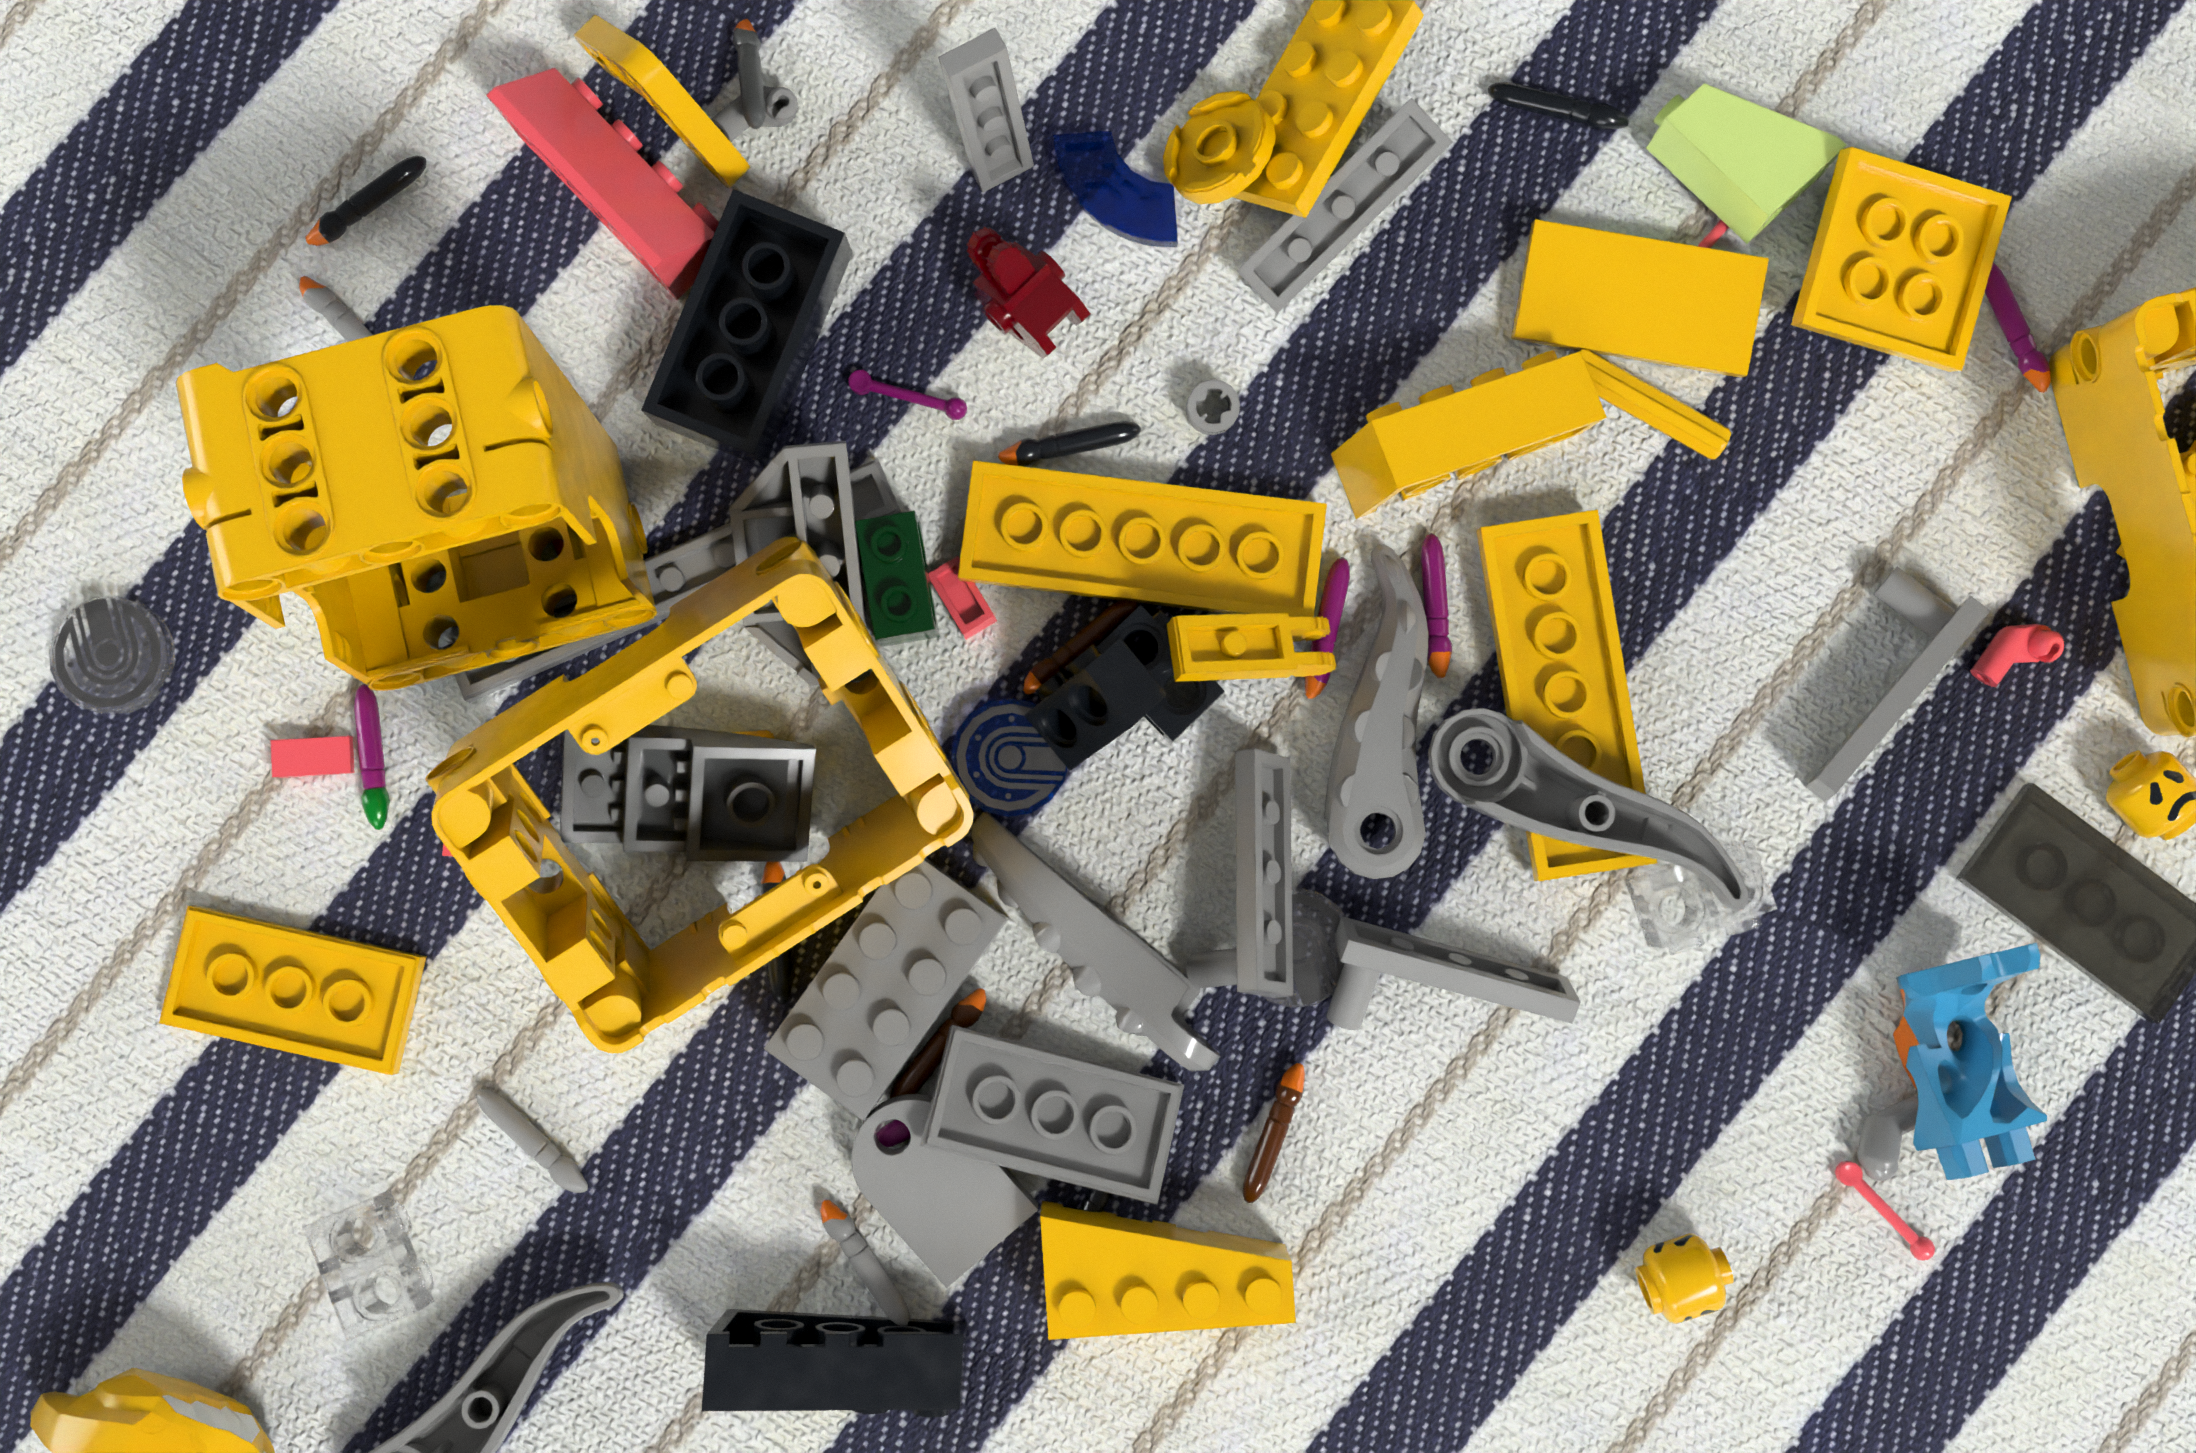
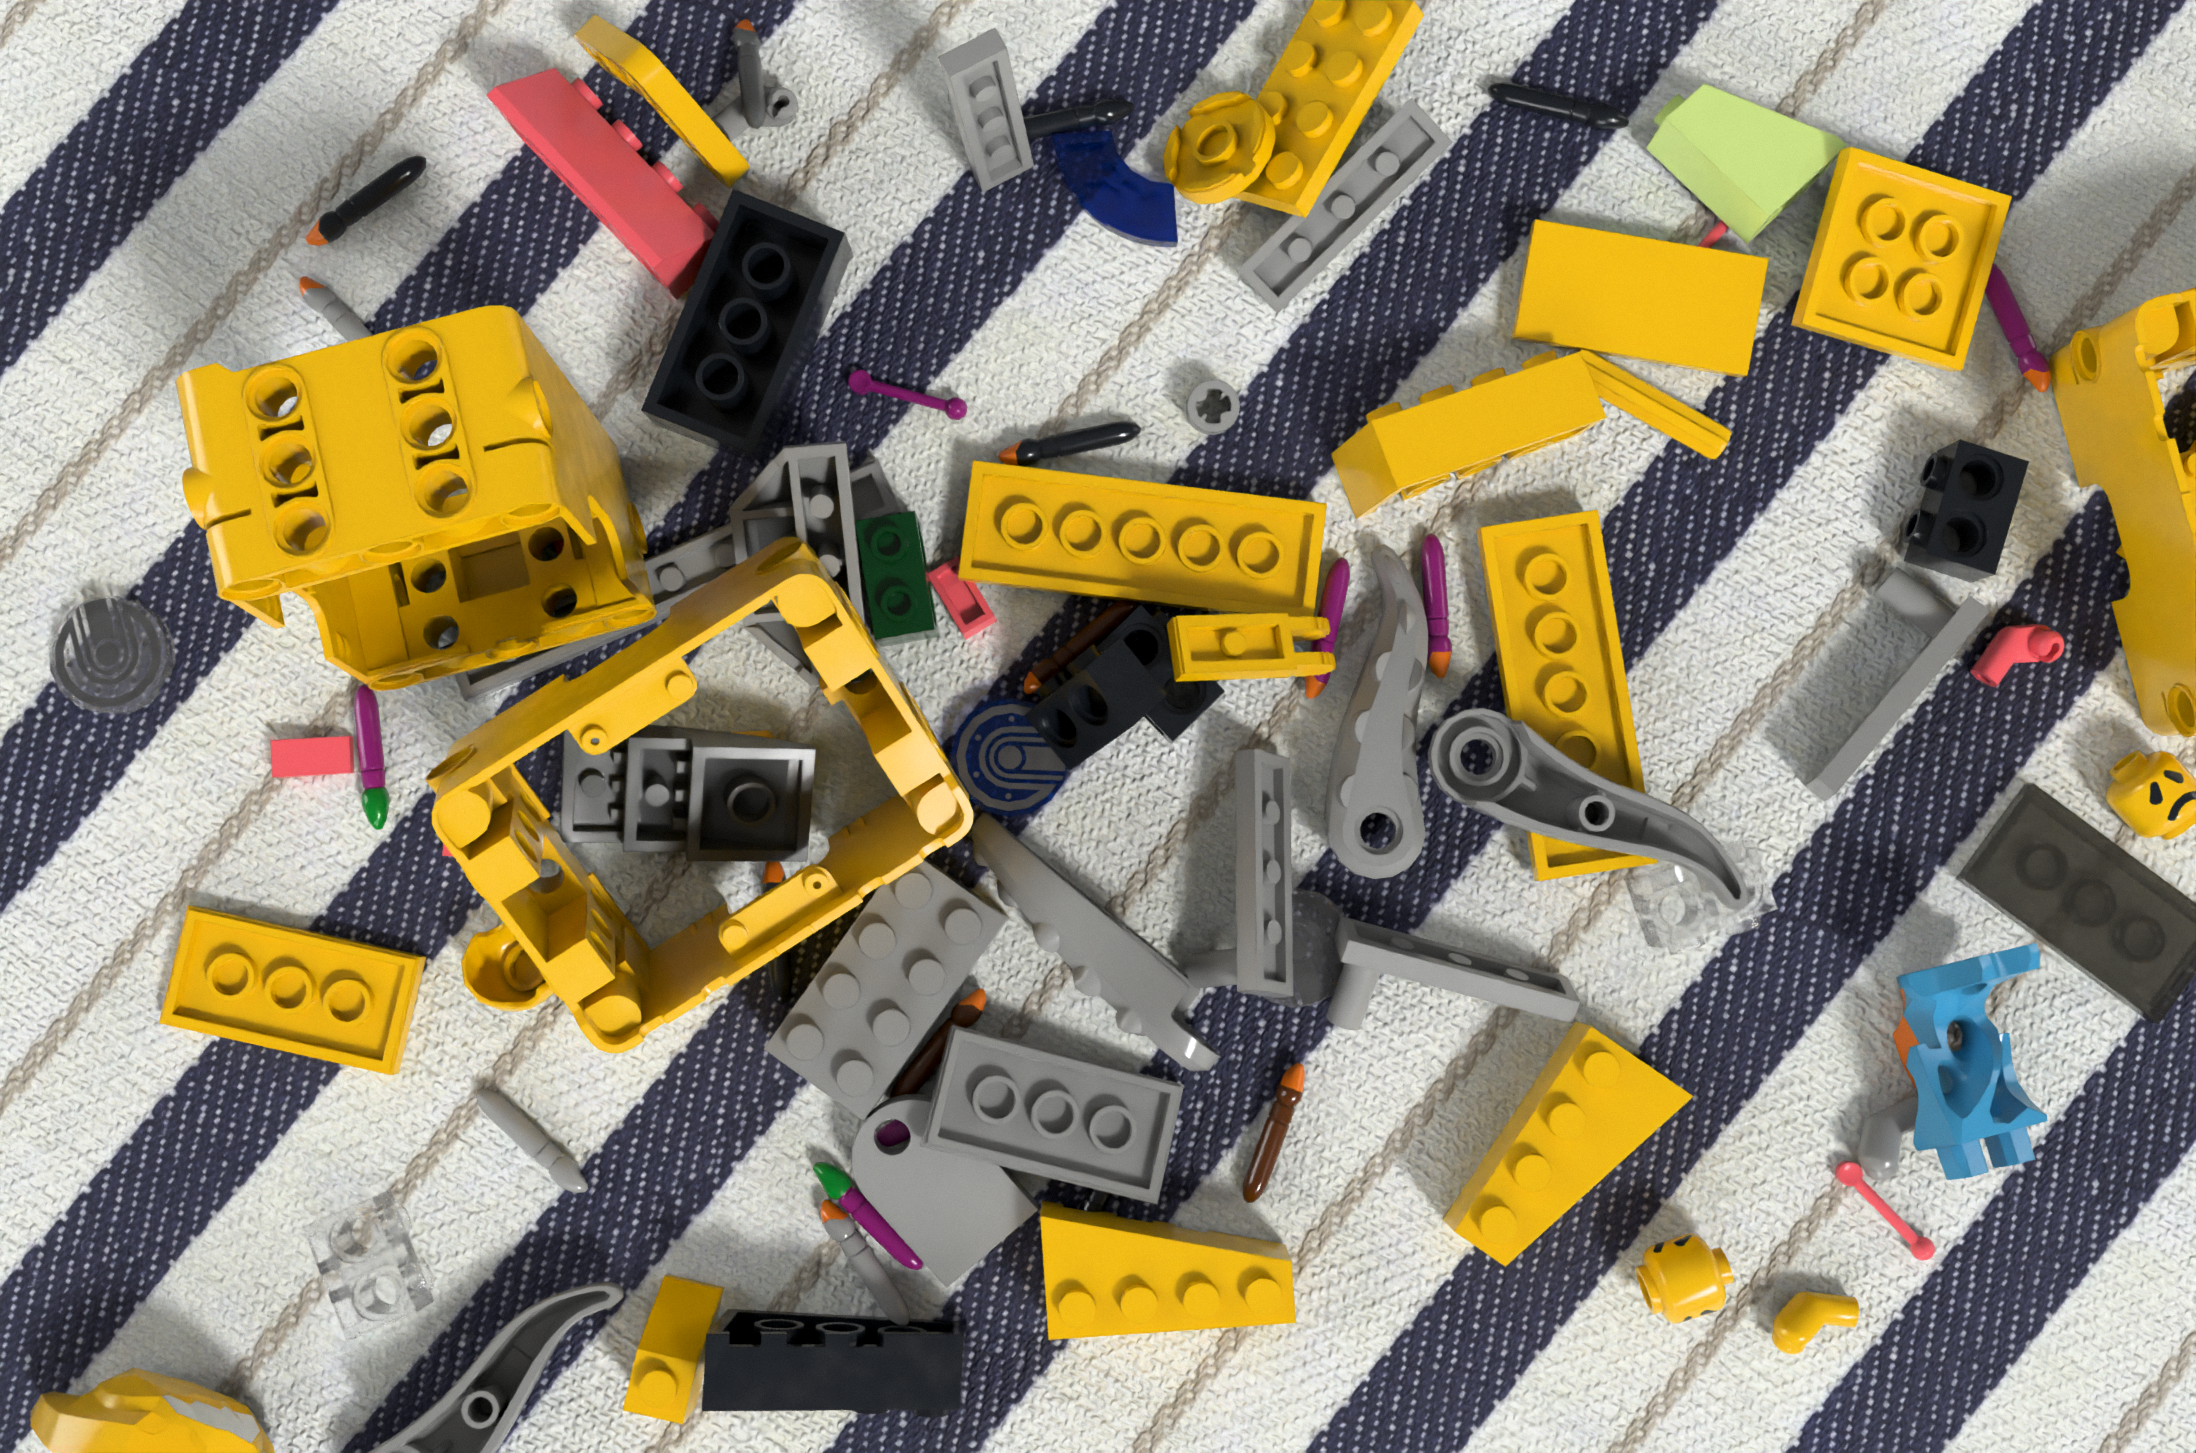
(502, 972): none -> yellow hair
(673, 1349): none -> yellow slope
(839, 1187): none -> magenta piece
(1022, 290): dark red hinge -> none
(1102, 113): none -> black piece
(1561, 1141): none -> yellow wedge
(1807, 1314): none -> yellow arm
(1979, 518): none -> black brick

